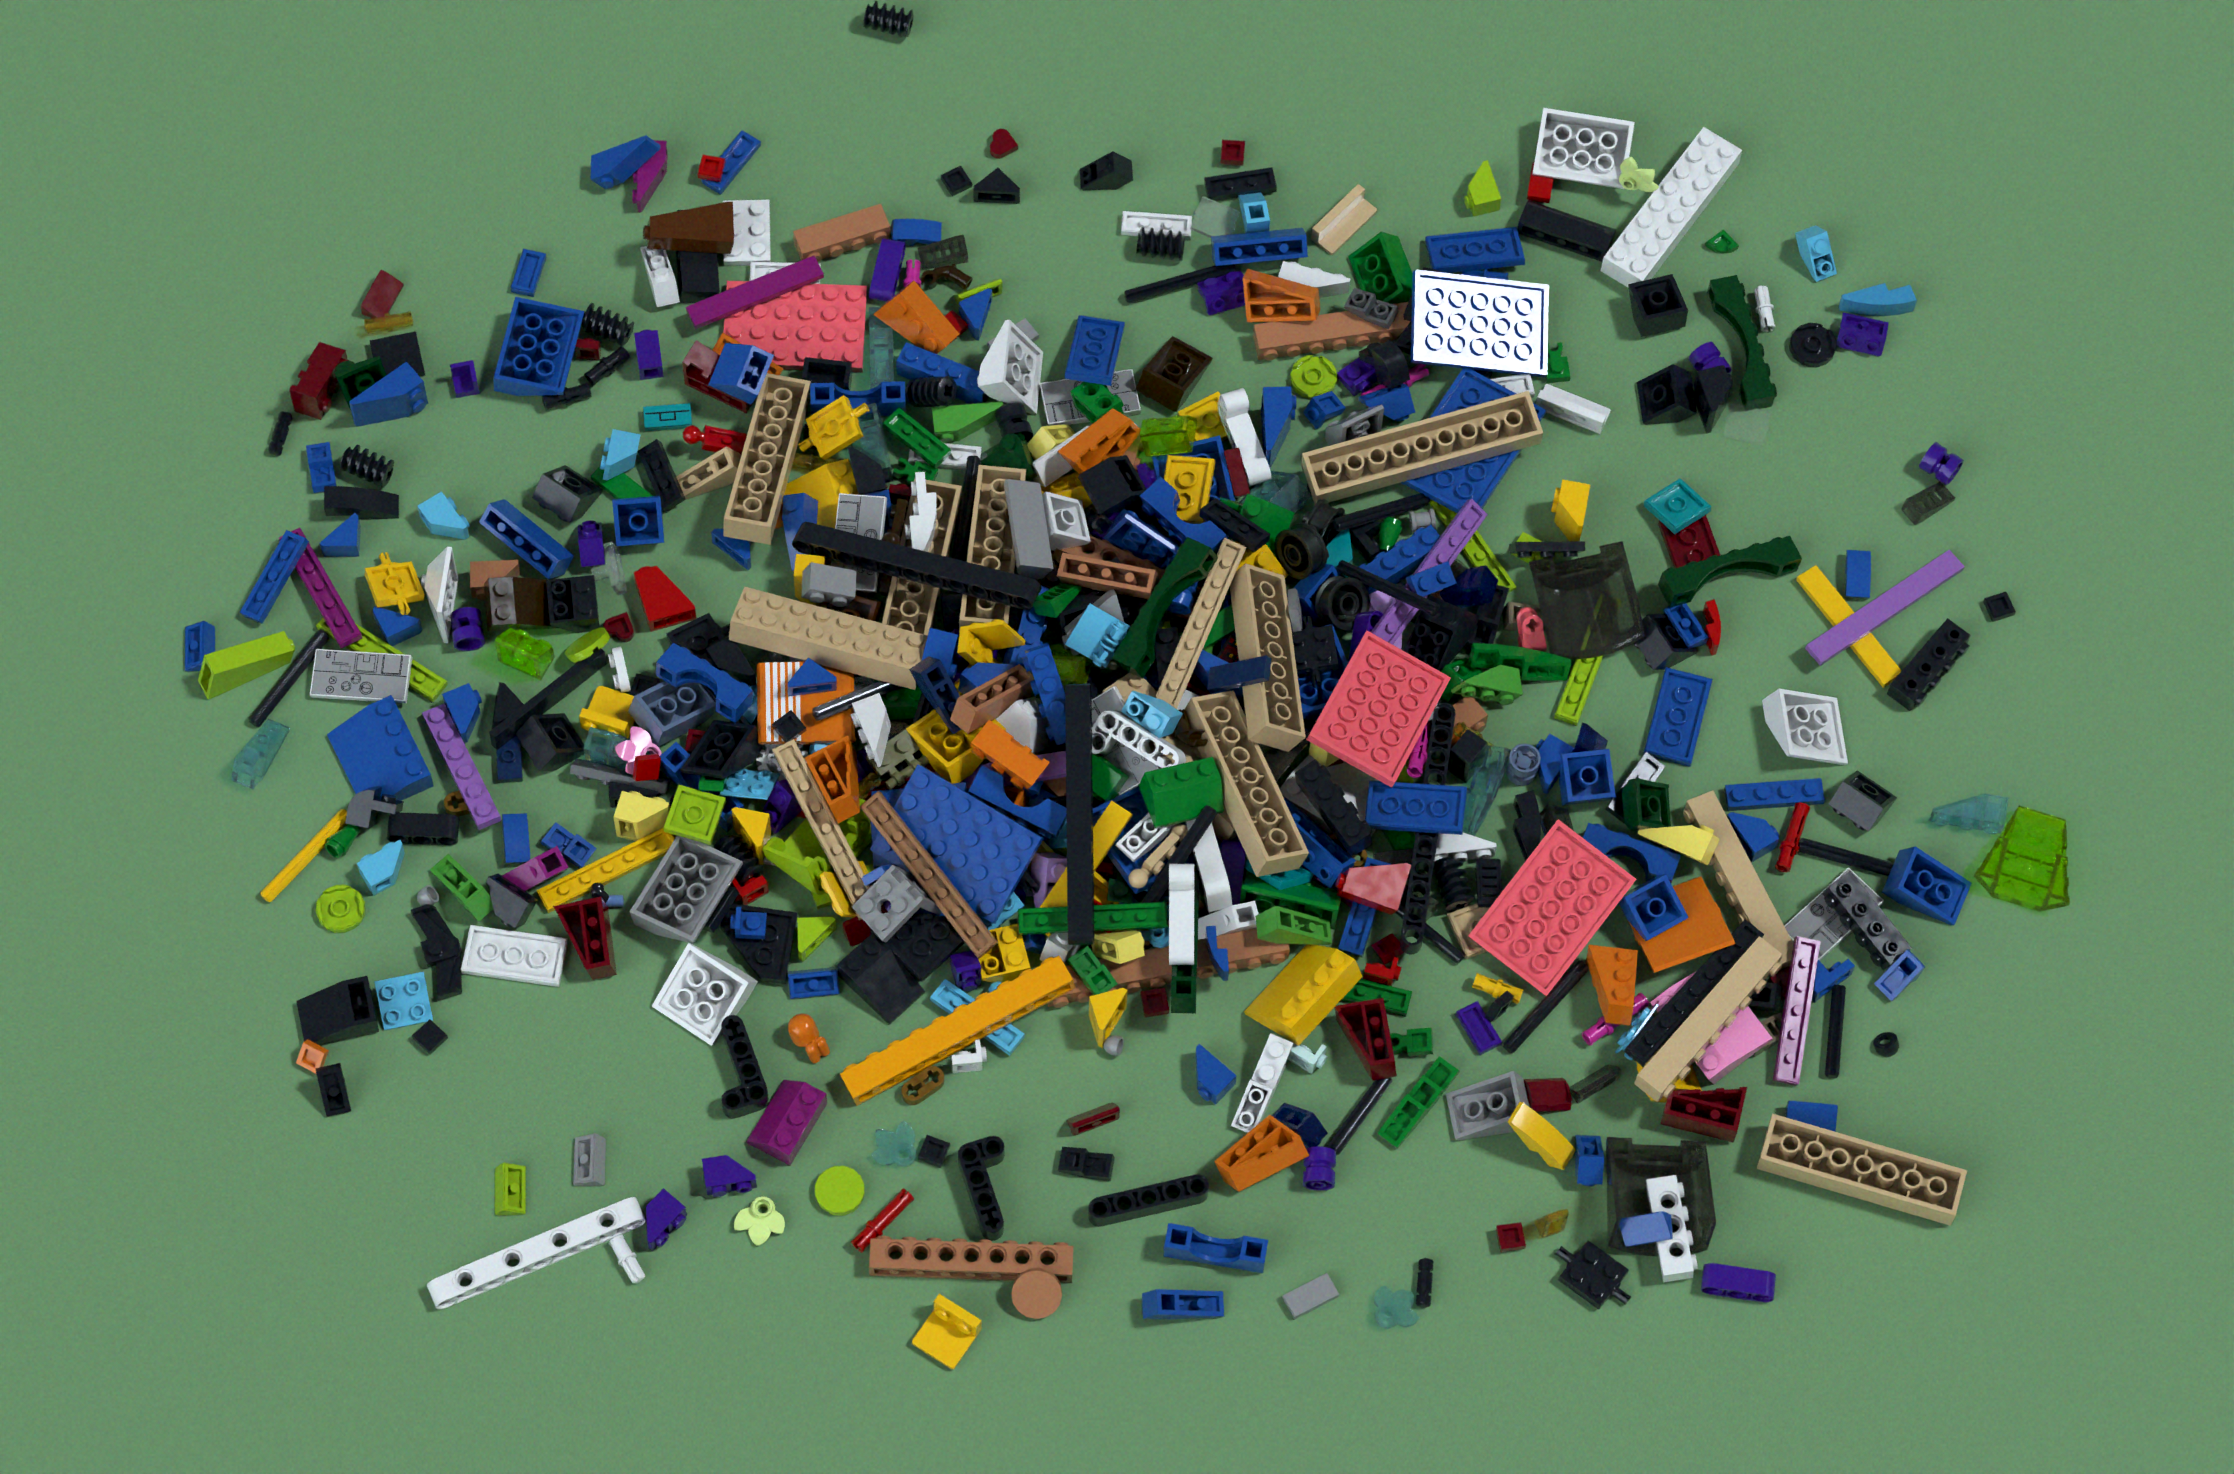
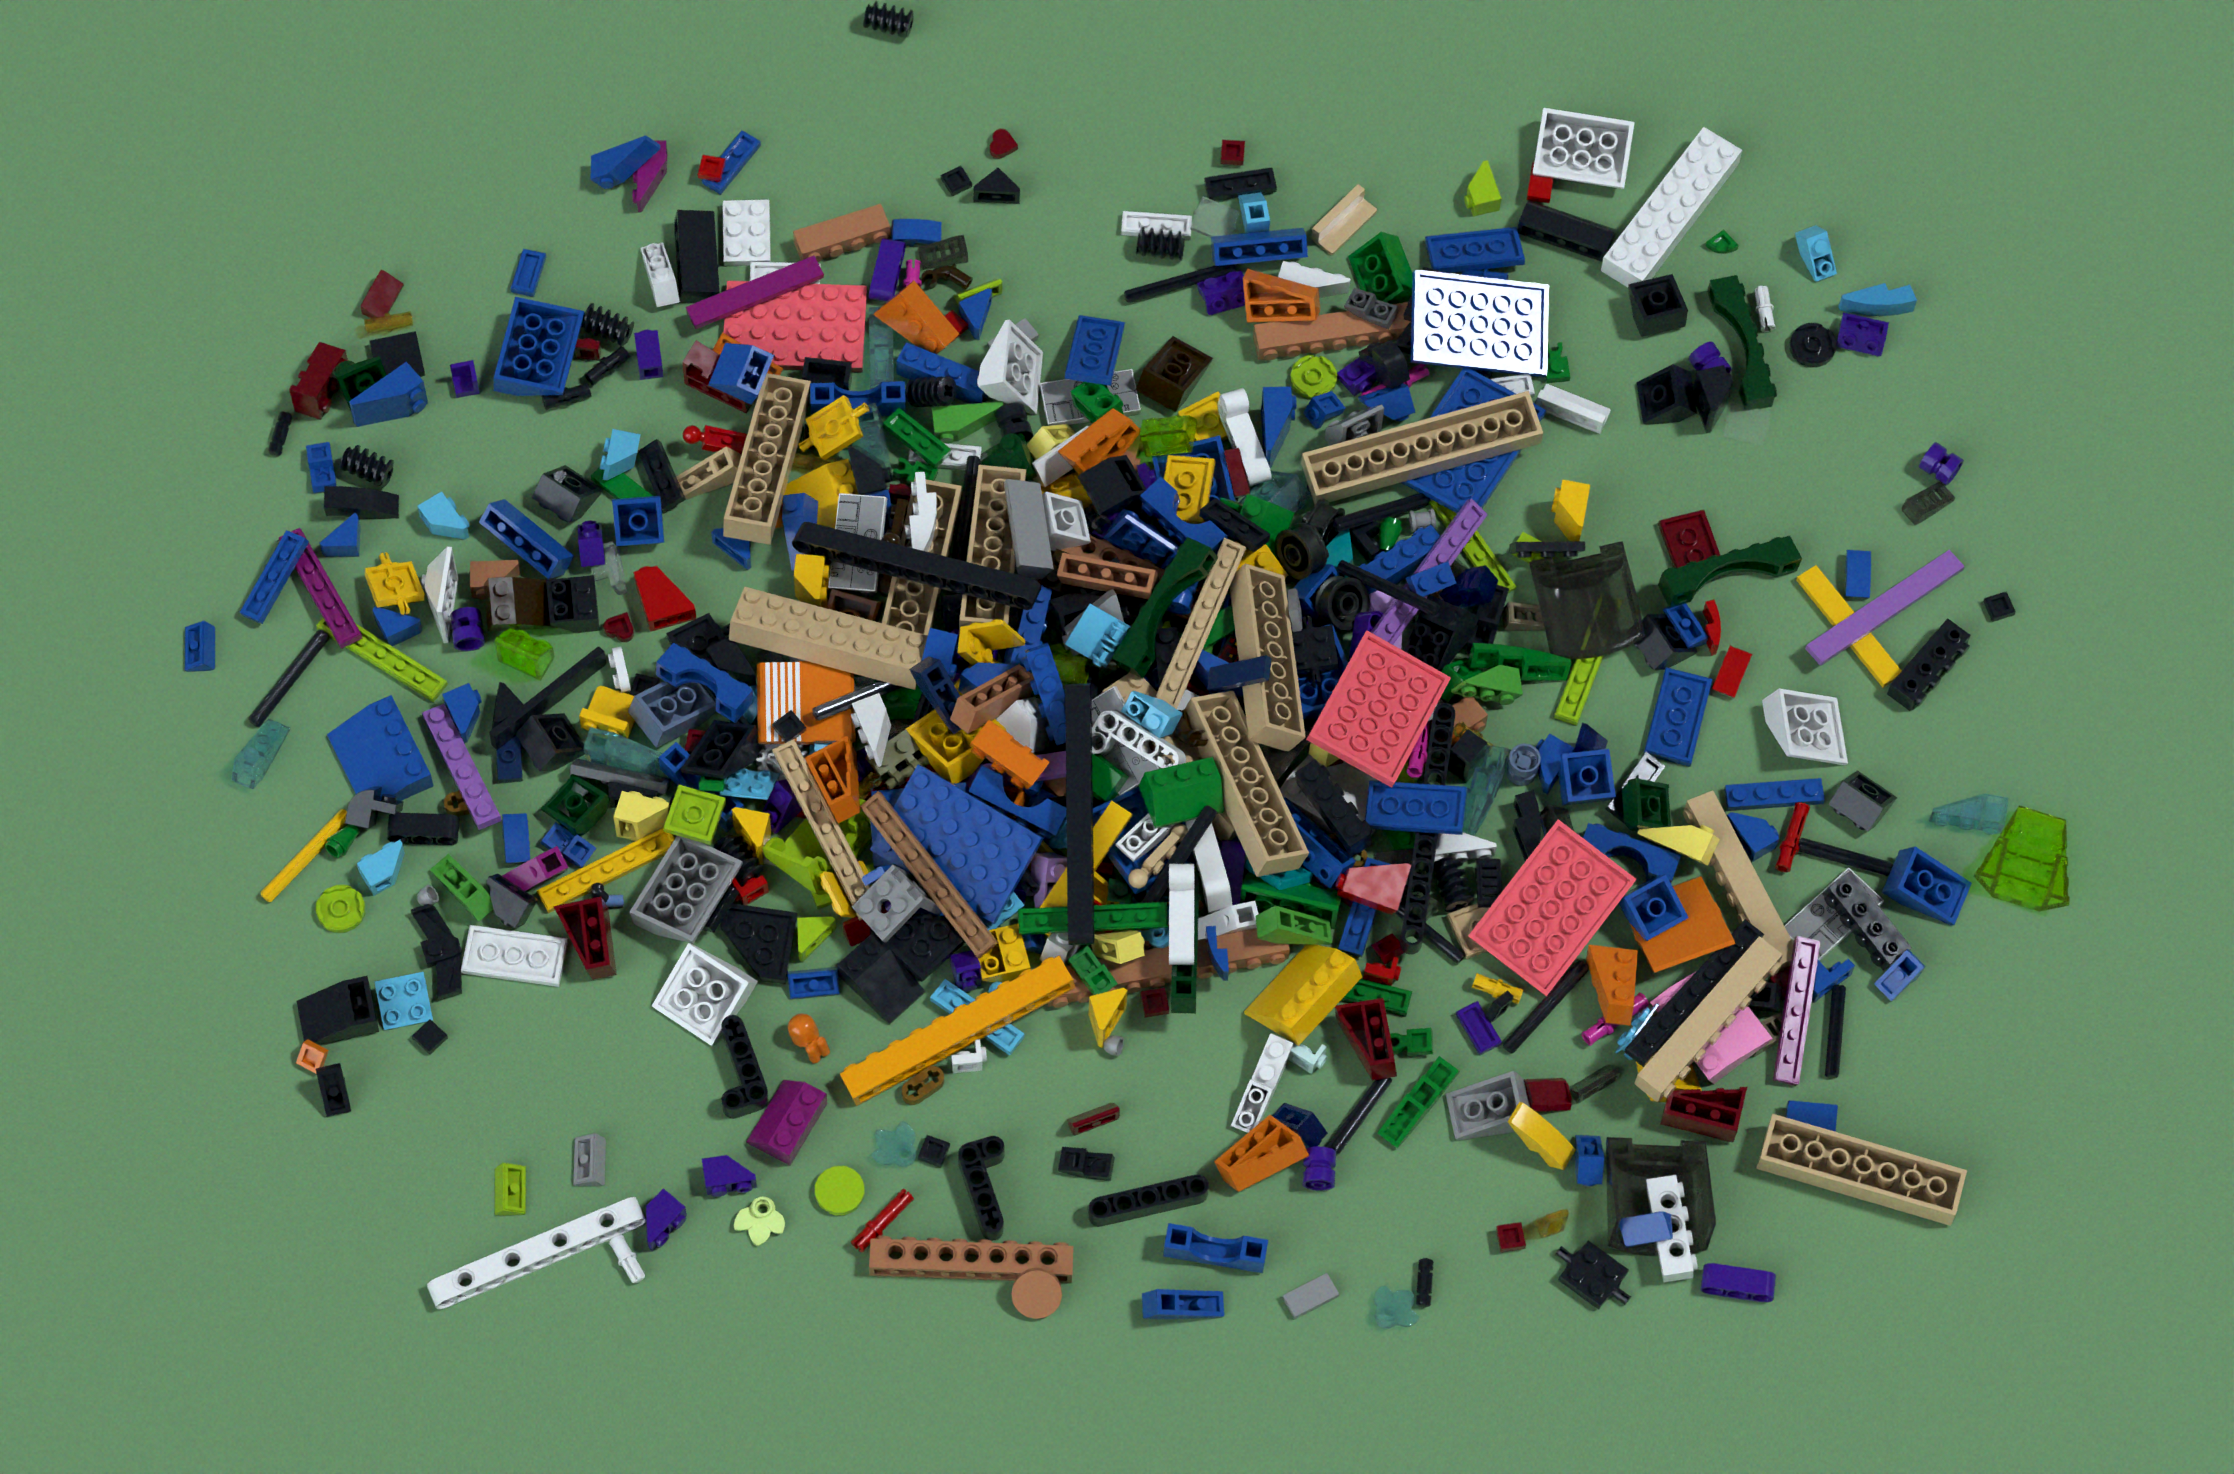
(243, 663): lime slope -> none
(360, 675): light grey tile -> none
(577, 805): none -> dark green slope
(584, 646): lime tile -> none
(638, 745): bright pink plate -> none
(646, 767): red tile -> none
(667, 417): teal tile -> none
(693, 230): reddish brown slope -> none
(749, 924): blue bracket -> none
(811, 679): blue slope -> none
(828, 584): light grey brick -> none
(947, 1332): yellow bracket -> none
(1055, 599): green slope -> none
(1106, 173): black slope -> none
(1212, 1076): blue slope -> none
(1530, 630): coral piece -> none
(1636, 178): yellowish green plate -> none
(1677, 506): teal tile -> none
(1732, 671): none -> red slope
(1888, 1049): black piece -> none

